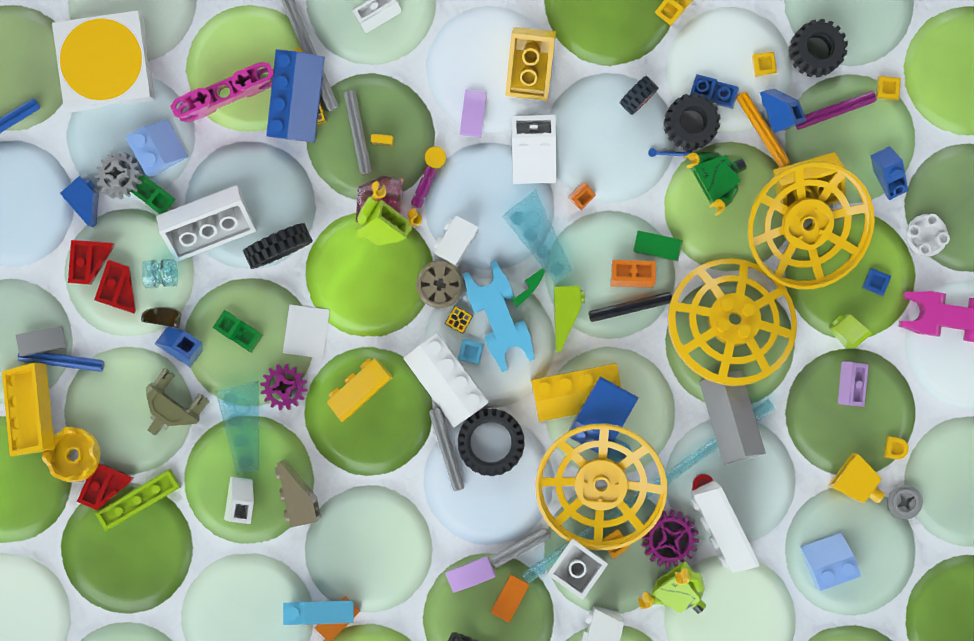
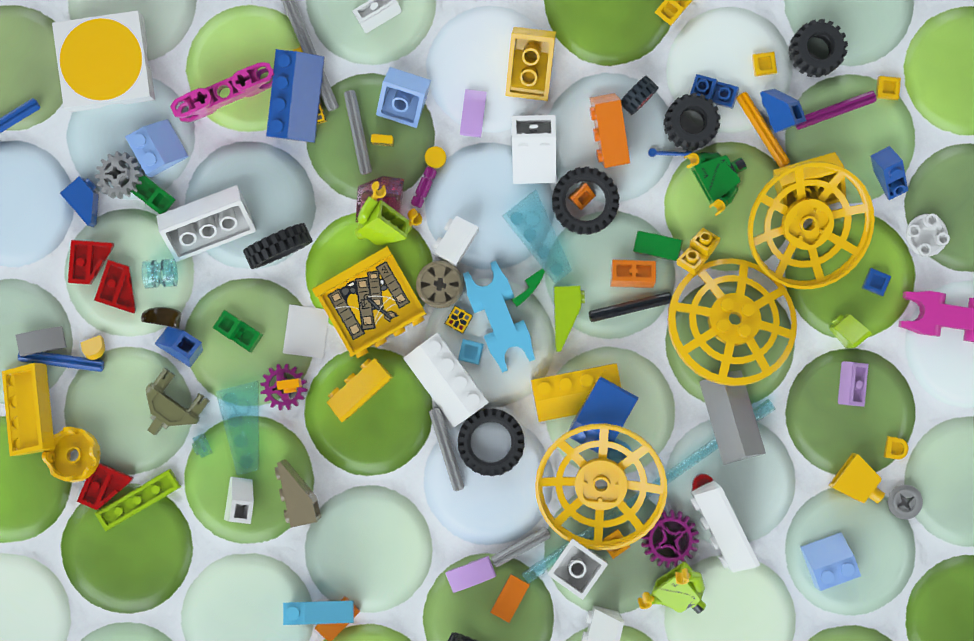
(93, 347): none -> yellow tile
(201, 446): none -> clear light blue plate
(289, 385): none -> light orange plate
(370, 302): none -> panel
(403, 97): none -> light blue slope
(596, 177): none -> black tyre
(609, 130): none -> orange wedge
(699, 251): none -> yellow slope

